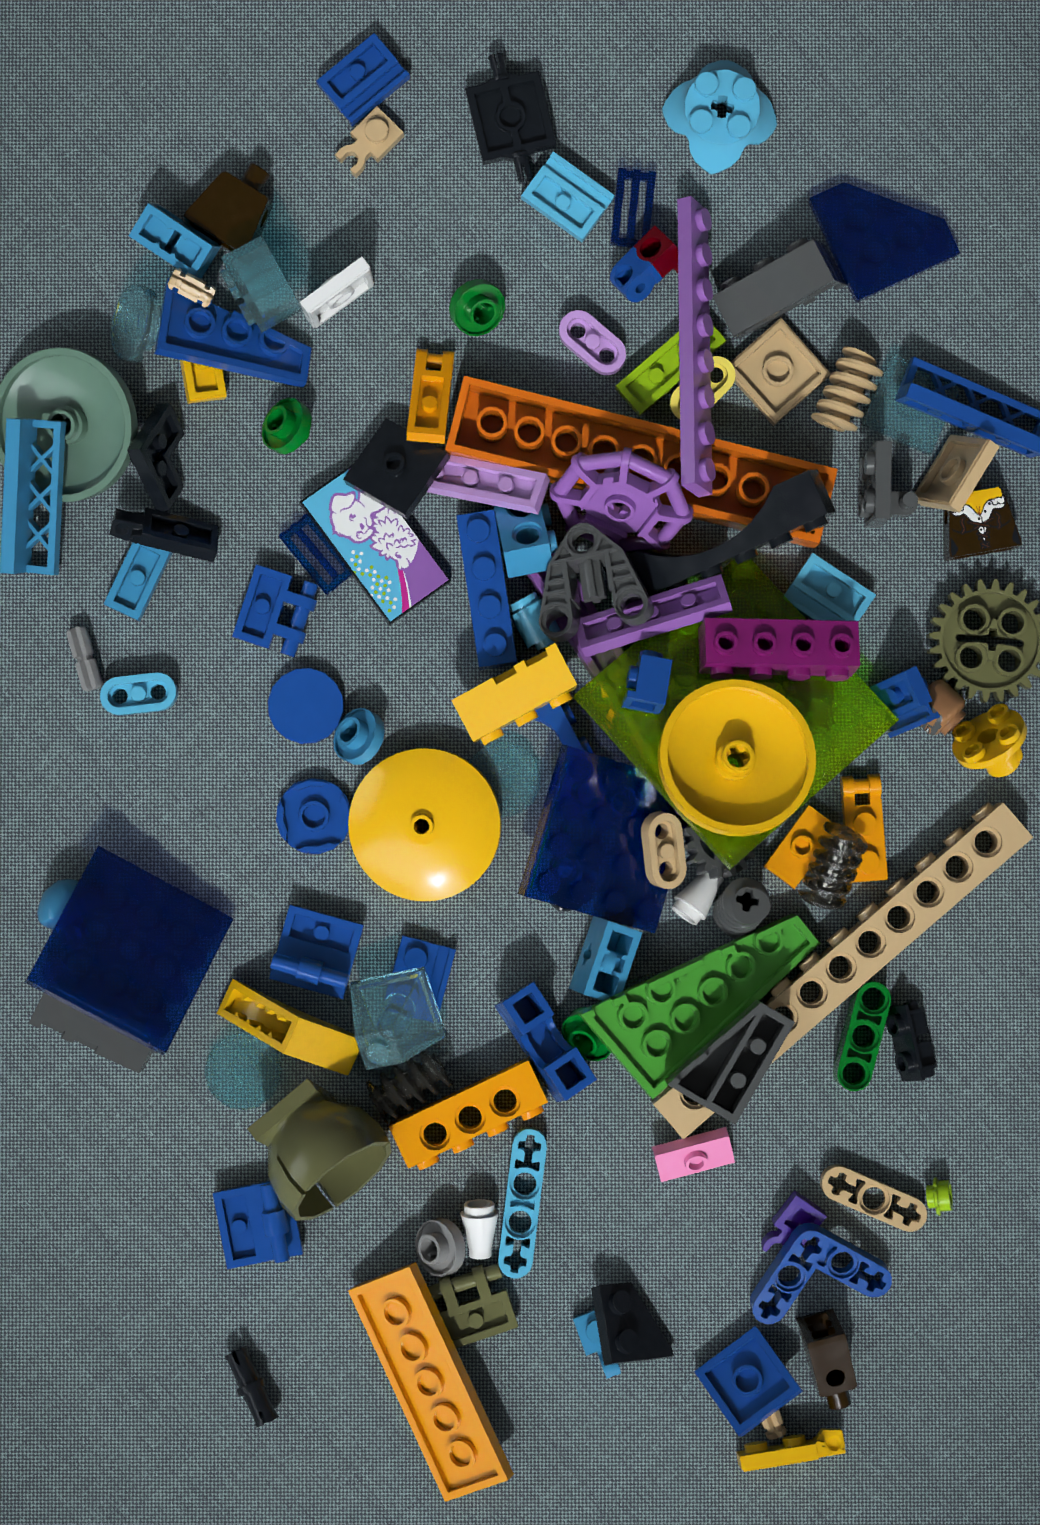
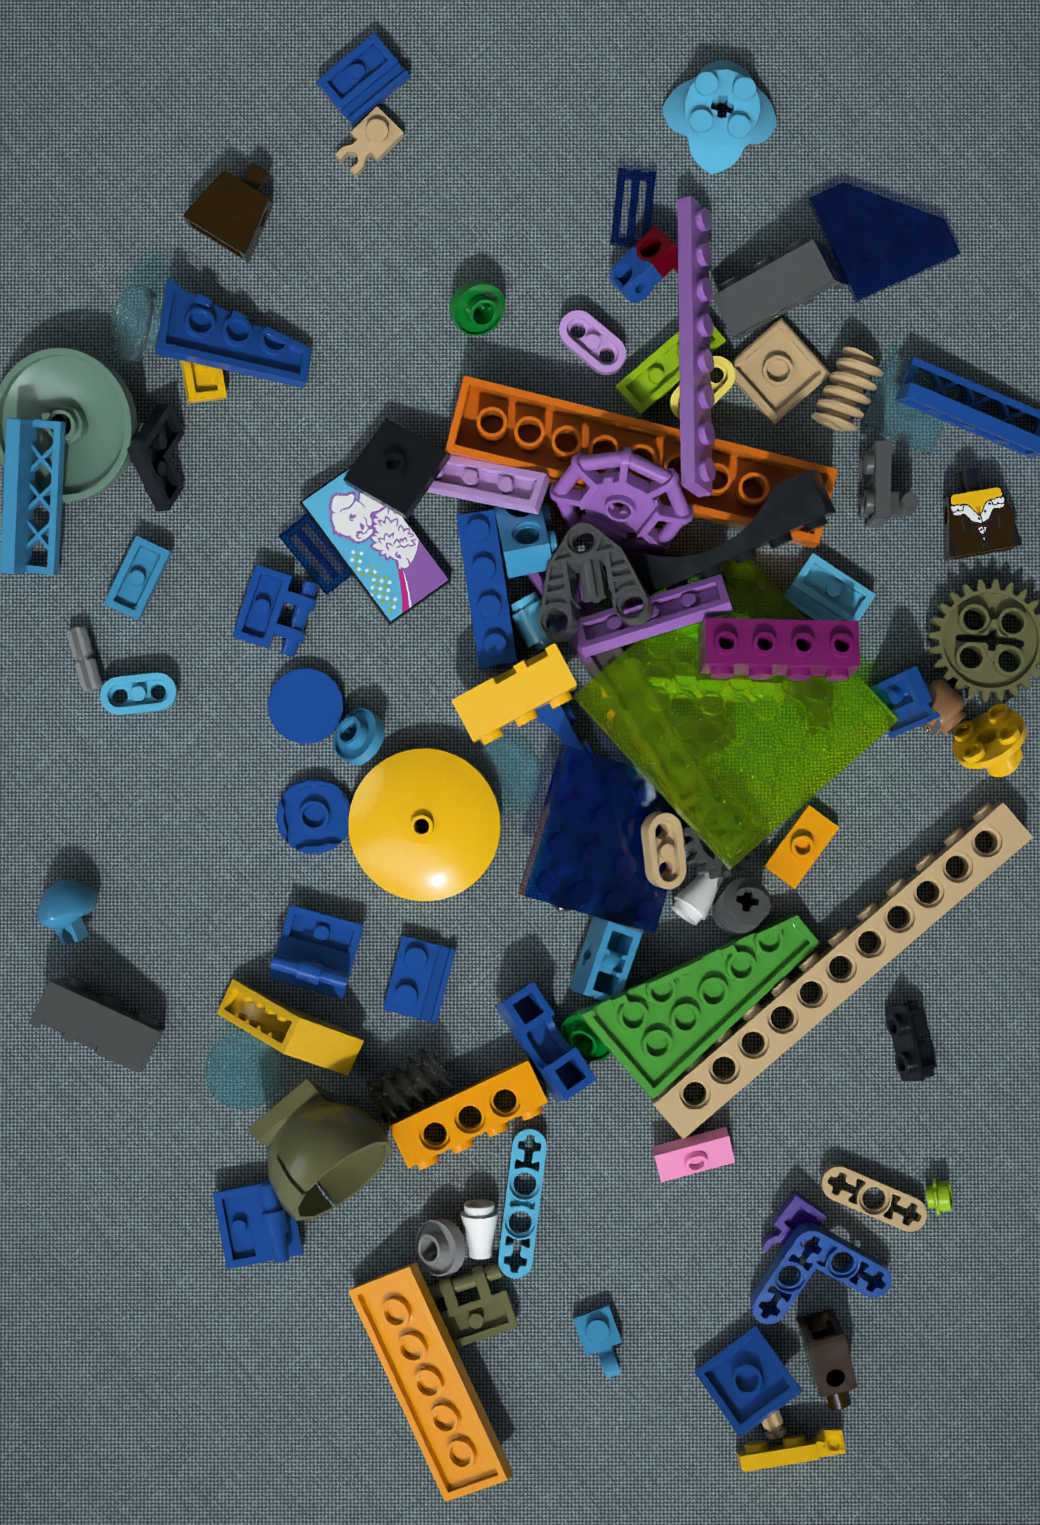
(129, 950): clear blue plate -> none
(167, 532): black hinge -> none
(174, 240): dark azure brick -> none
(191, 287): tan piece -> none
(251, 1386): black pin -> none
(257, 278): clear light blue brick -> none
(286, 426): green plate -> none
(337, 292): white plate -> none
(394, 1017): clear light blue slope -> none
(430, 397): light orange plate -> none
(510, 117): black plate -> none
(567, 197): medium azure plate -> none
(626, 1326): black wing -> none
(648, 683): blue brick -> none
(733, 1062): dark grey wedge -> none
(758, 731): yellow dish -> none
(836, 868): clear smoke piece -> none
(865, 1054): green beam -> none
(868, 822): light orange plate -> none
(955, 472): tan tile -> none

